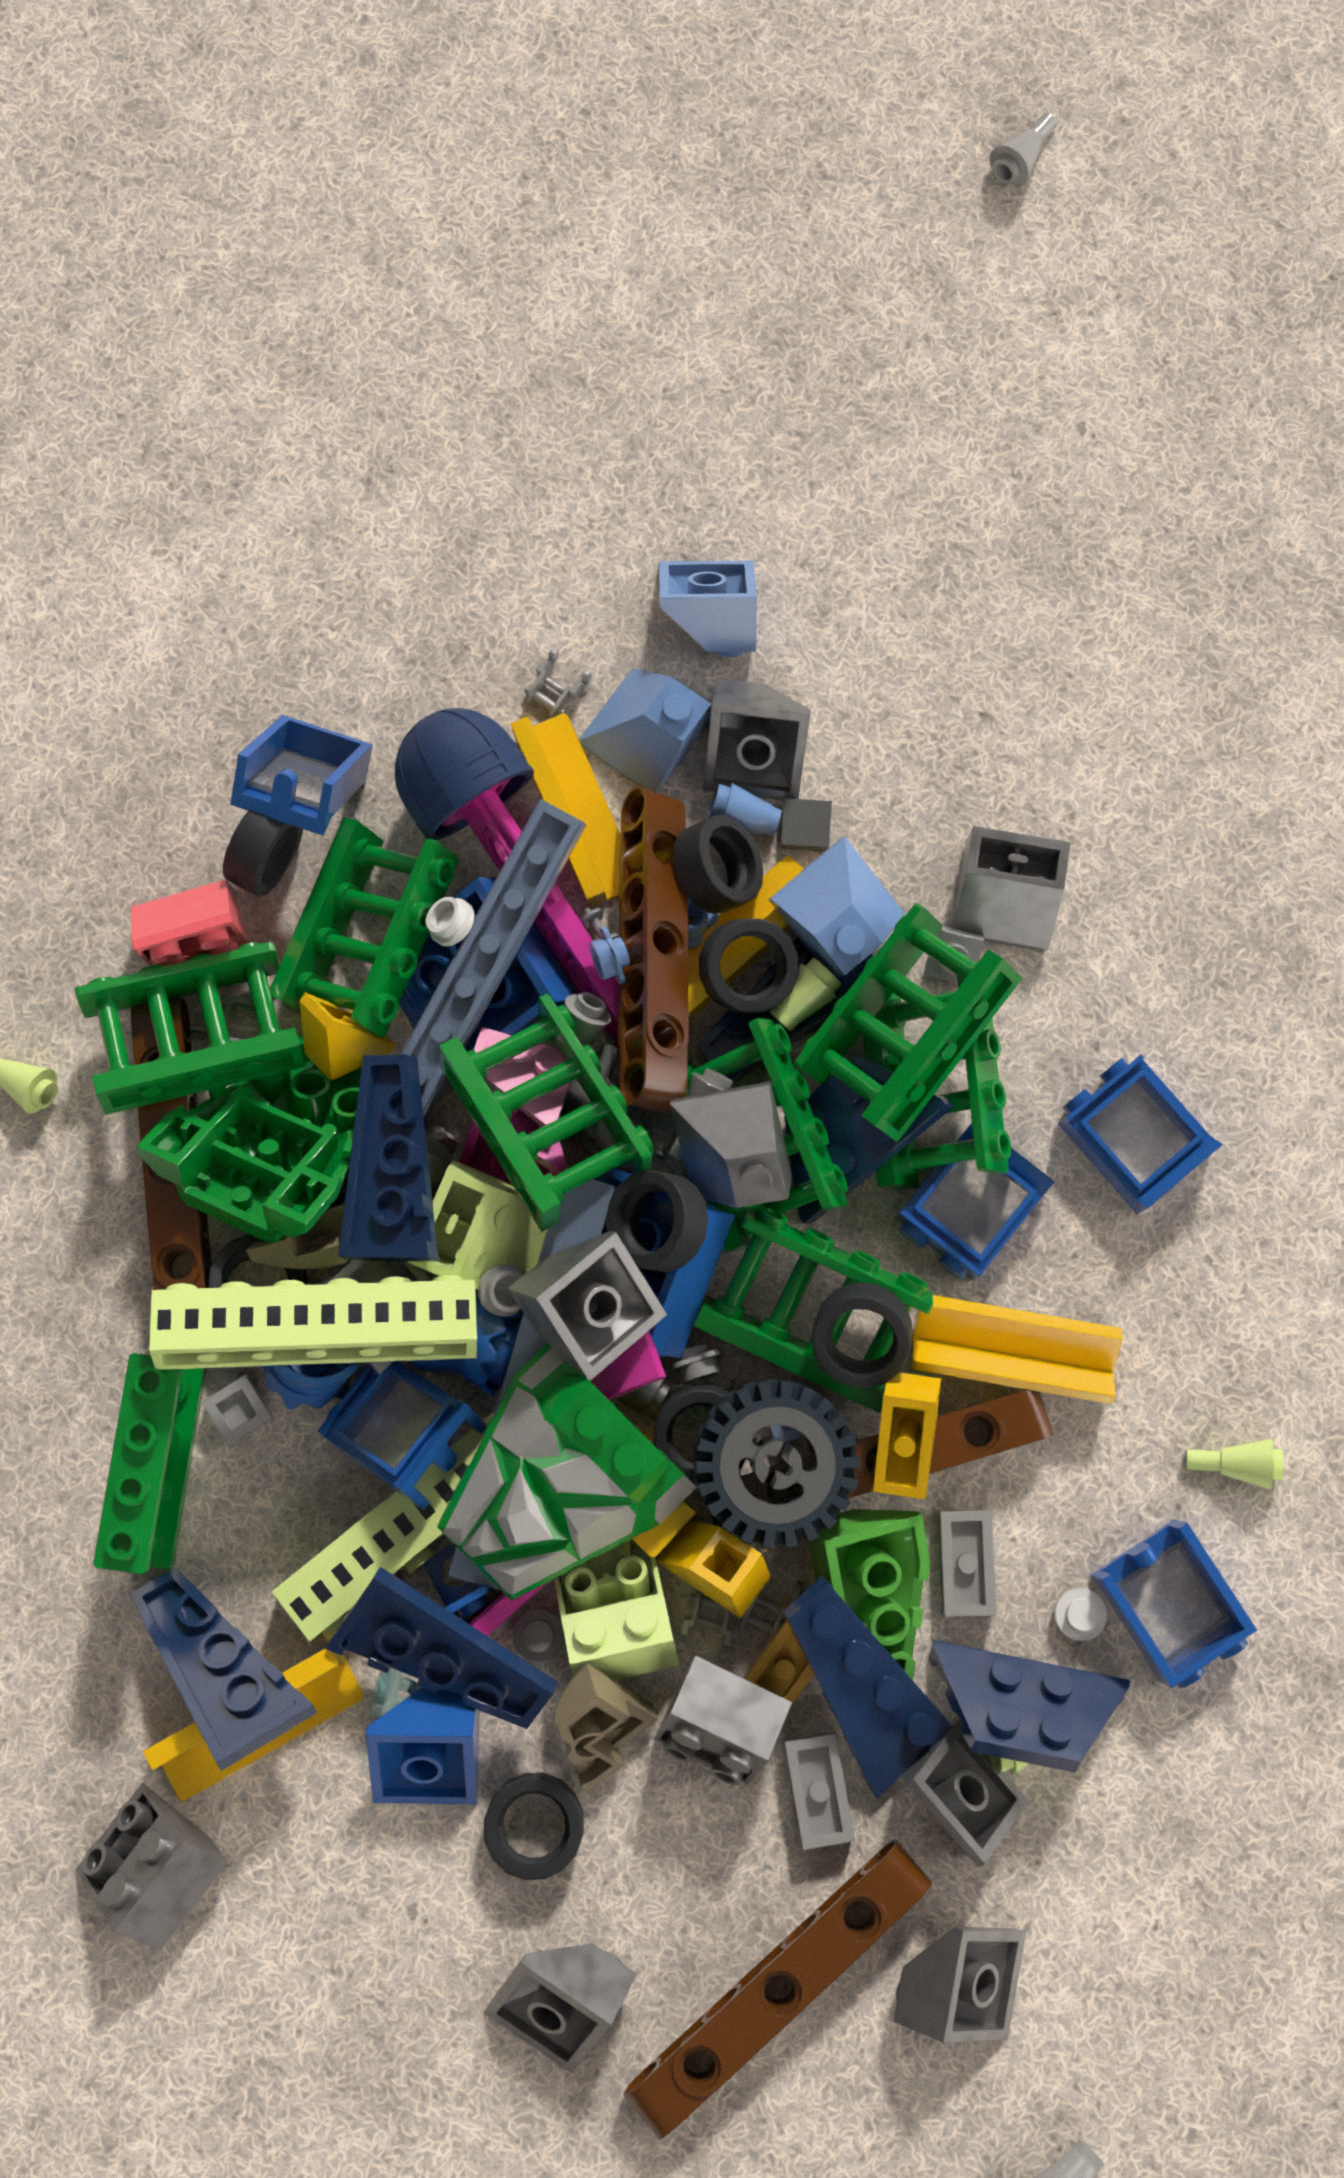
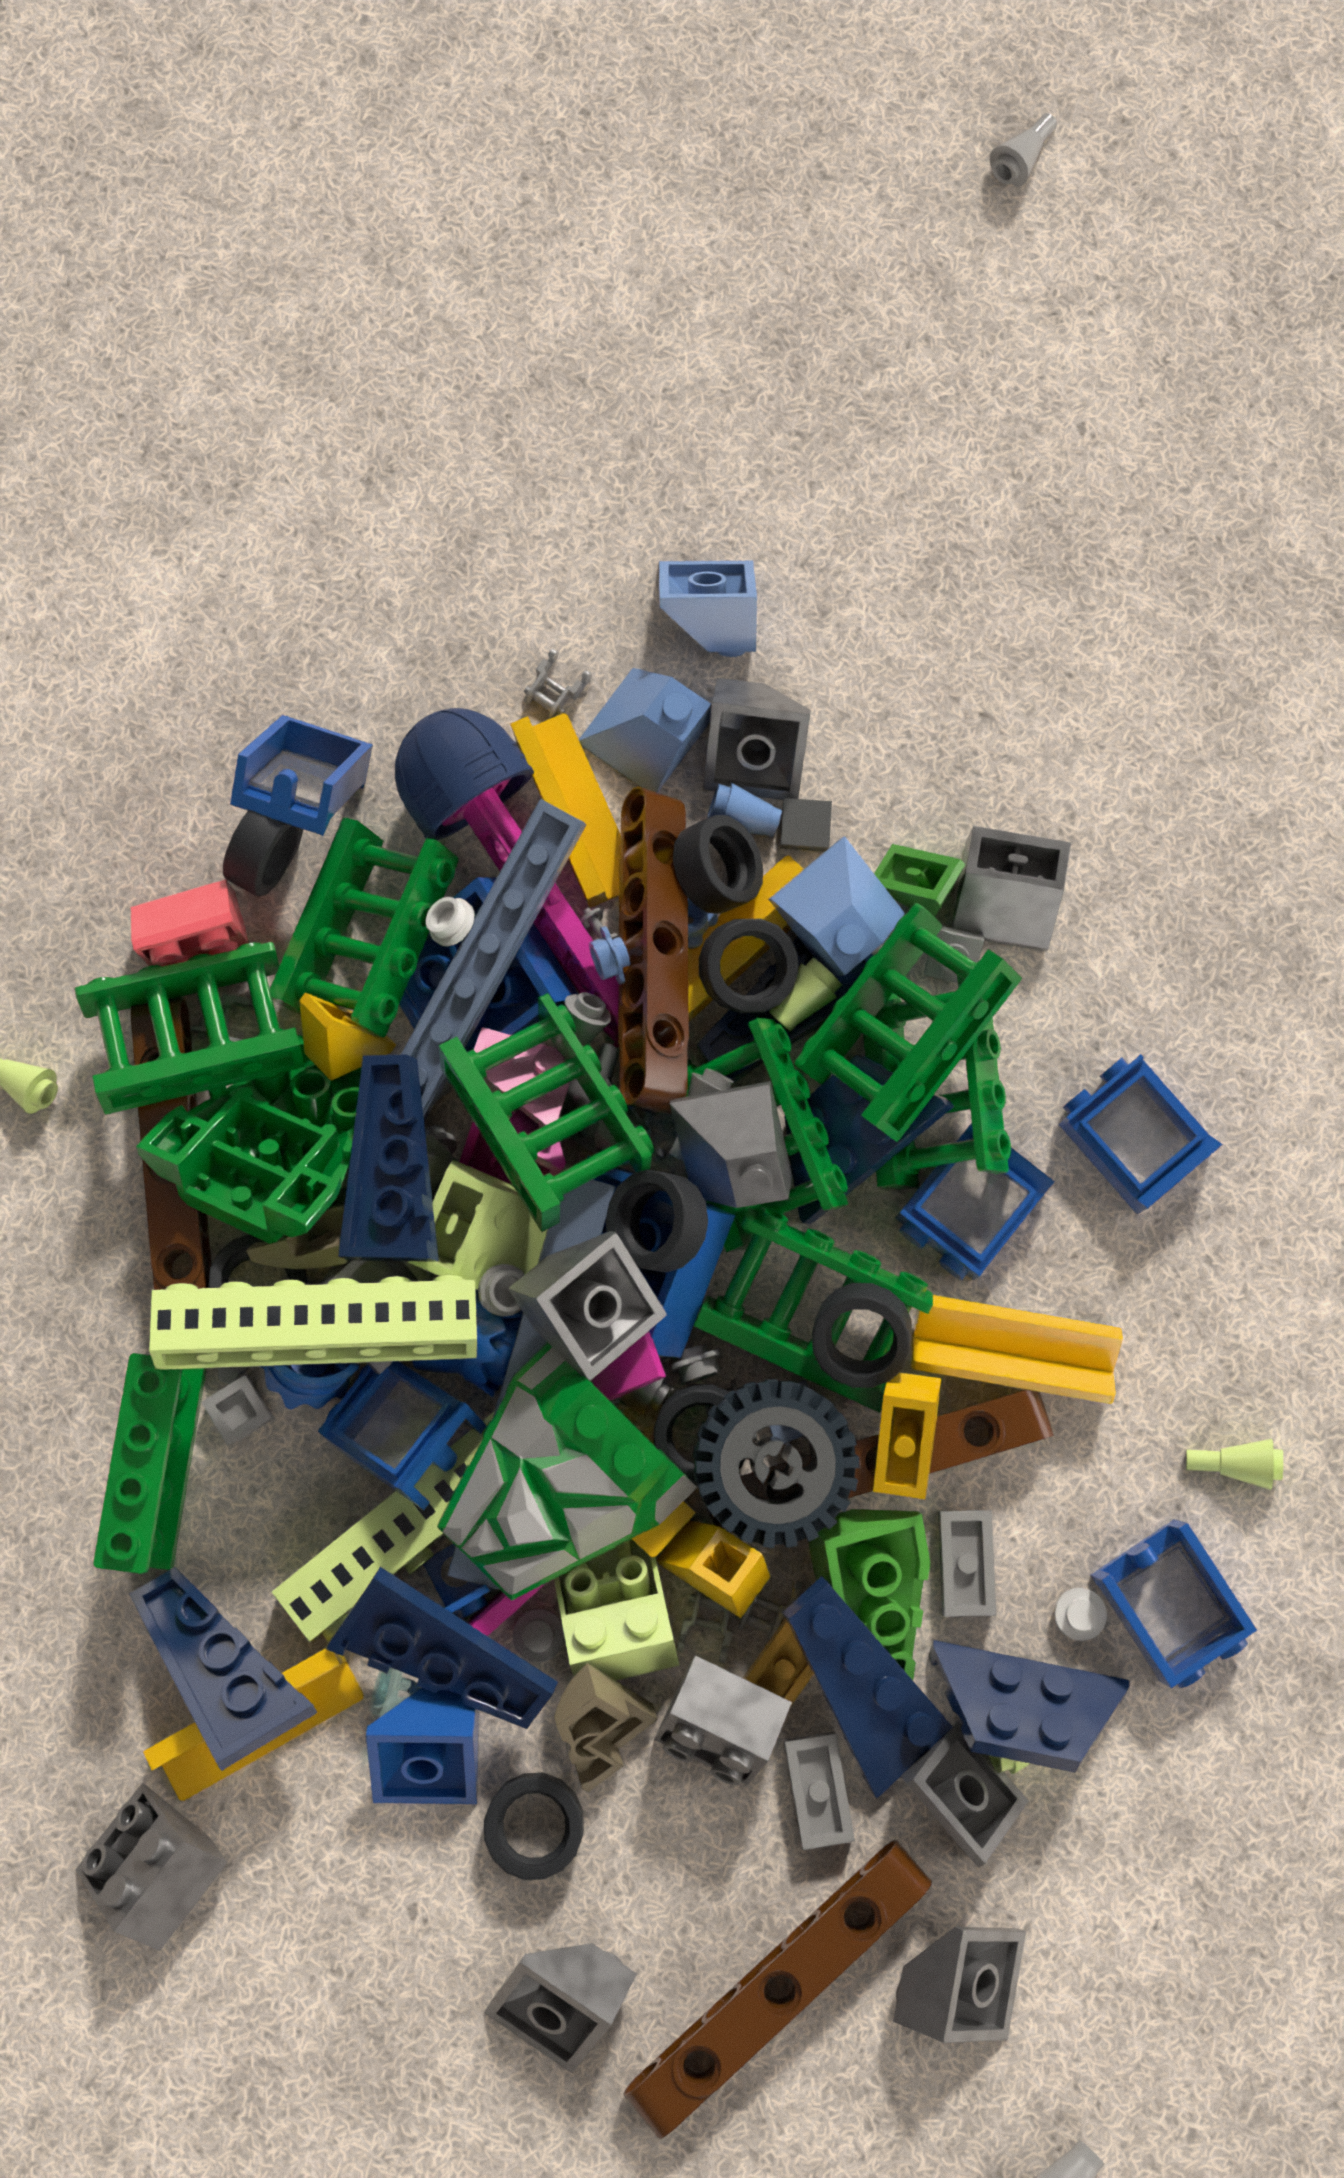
(919, 876): none -> bright green slope

